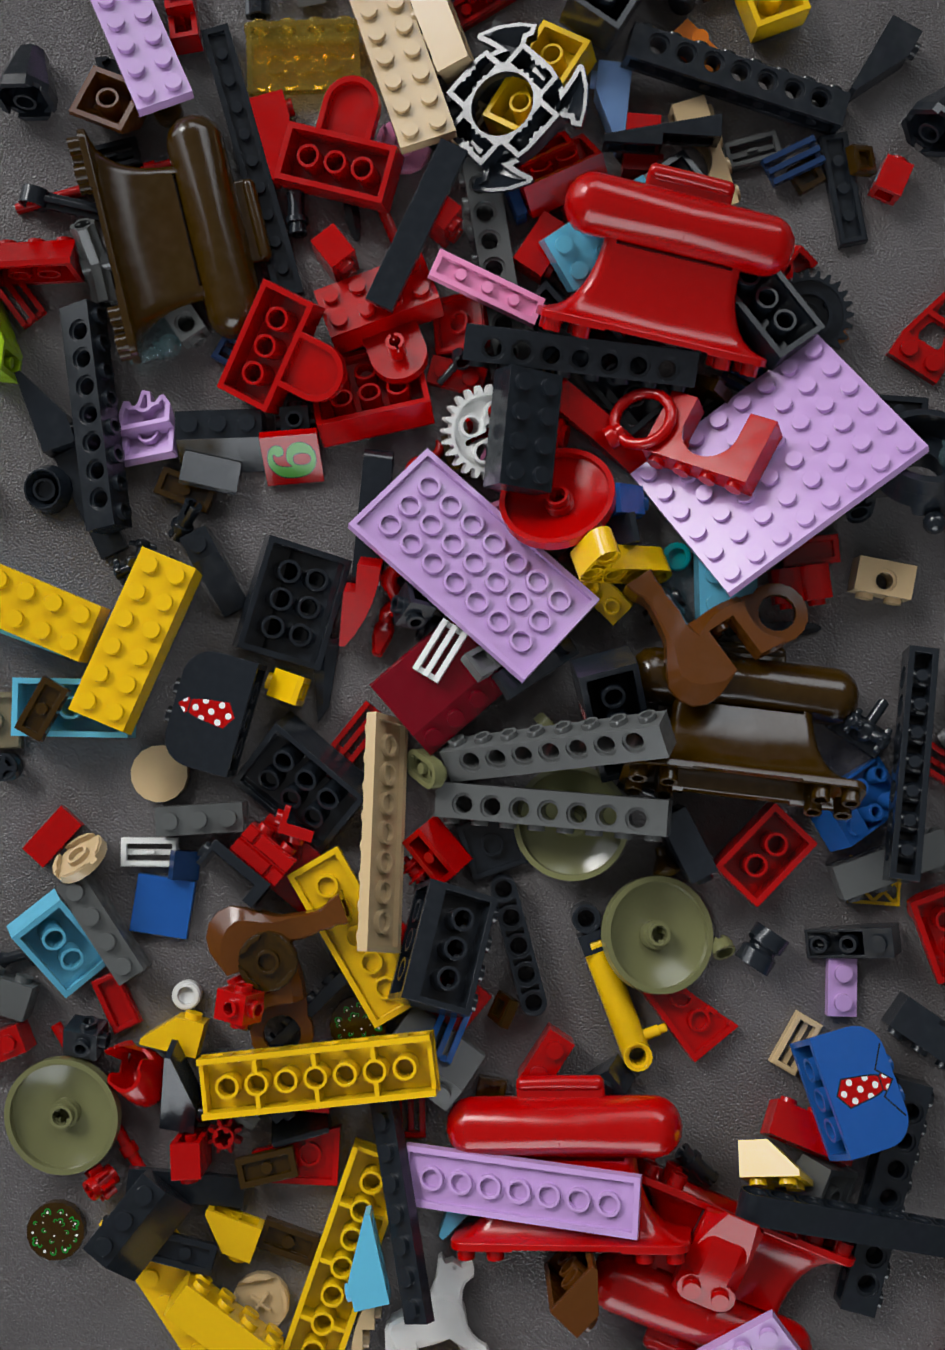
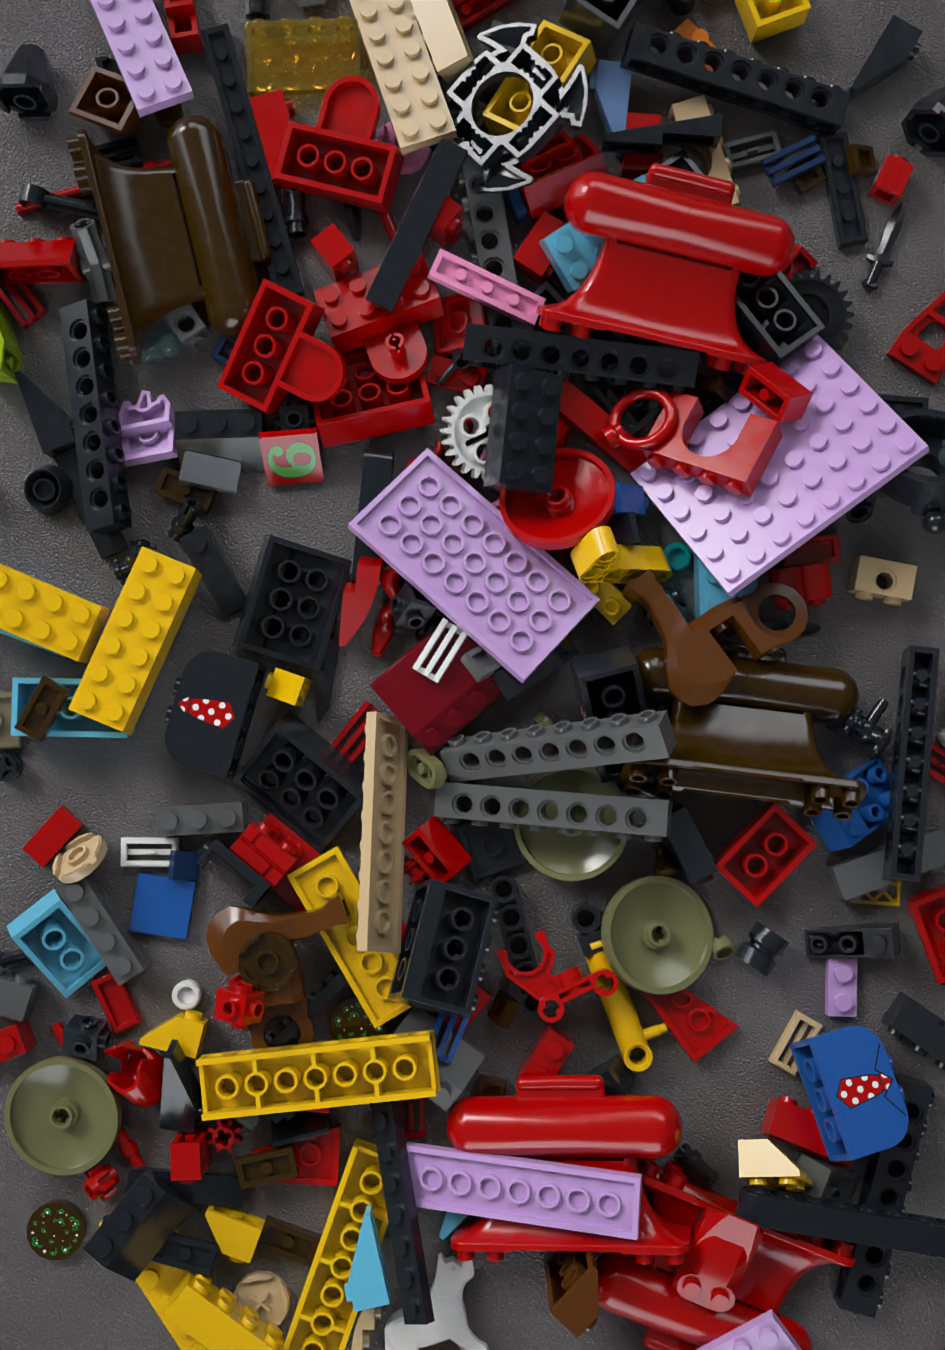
(158, 775): tan tile -> none
(295, 834): red bracket -> none
(558, 987): none -> red piece
(775, 392): none -> red brick
(880, 258): none -> black sword

